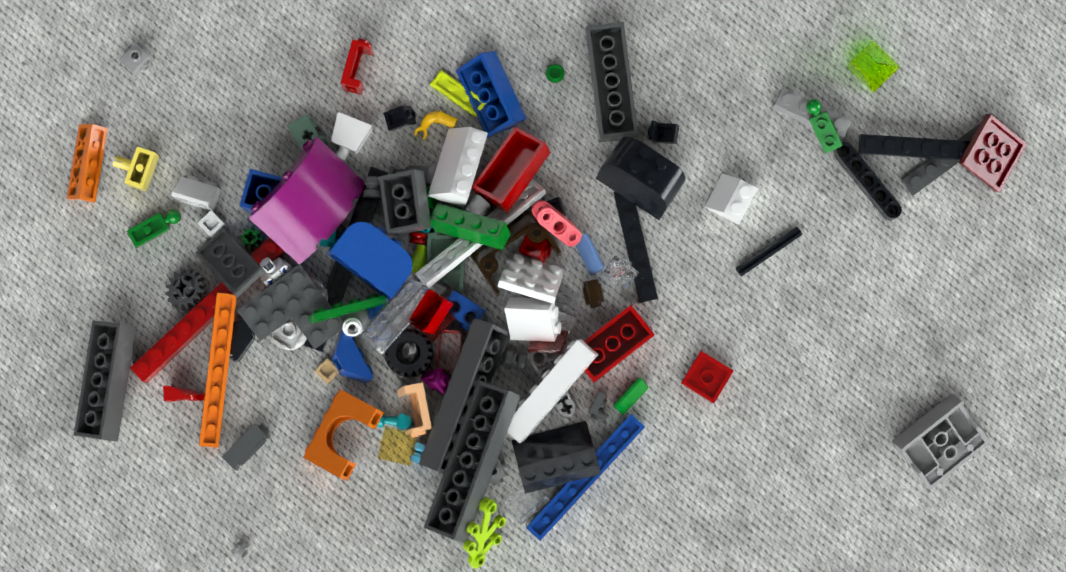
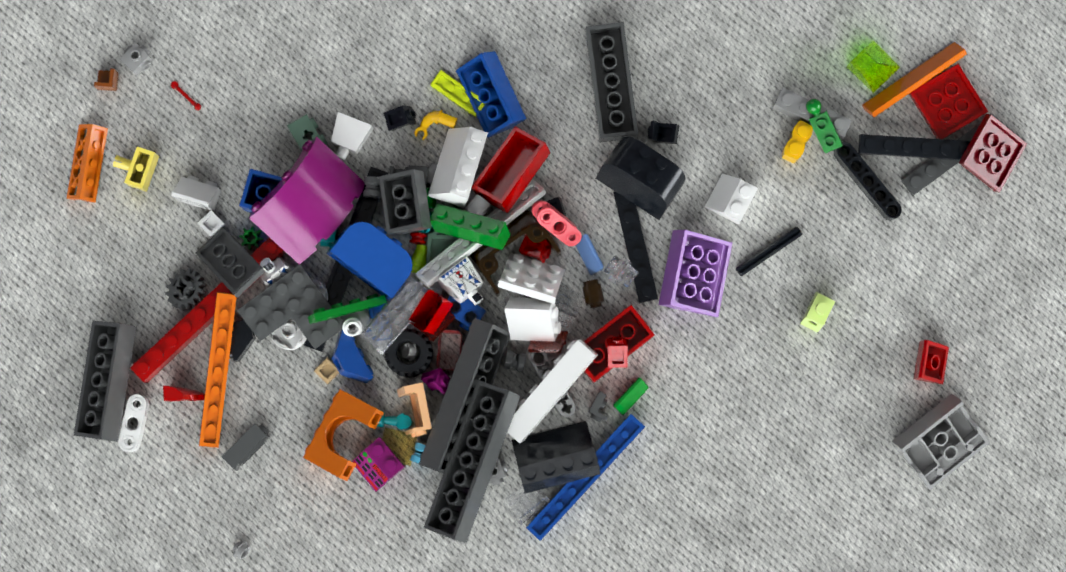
(107, 80): none -> dark orange panel
(127, 431): none -> white piece
(153, 227): green plate -> none
(175, 85): none -> red hinge
(348, 79): red panel -> none
(378, 464): none -> magenta slope
(462, 282): none -> torso
(477, 556): lime plant -> none
(555, 73): green plate -> none
(617, 352): none -> bracket
(695, 273): none -> medium lavender slope
(707, 377): red plate -> none
(798, 138): none -> yellow brick
(817, 312): none -> yellowish green torso
(914, 79): none -> orange tile
(931, 362): none -> red slope
(948, 102): none -> red plate

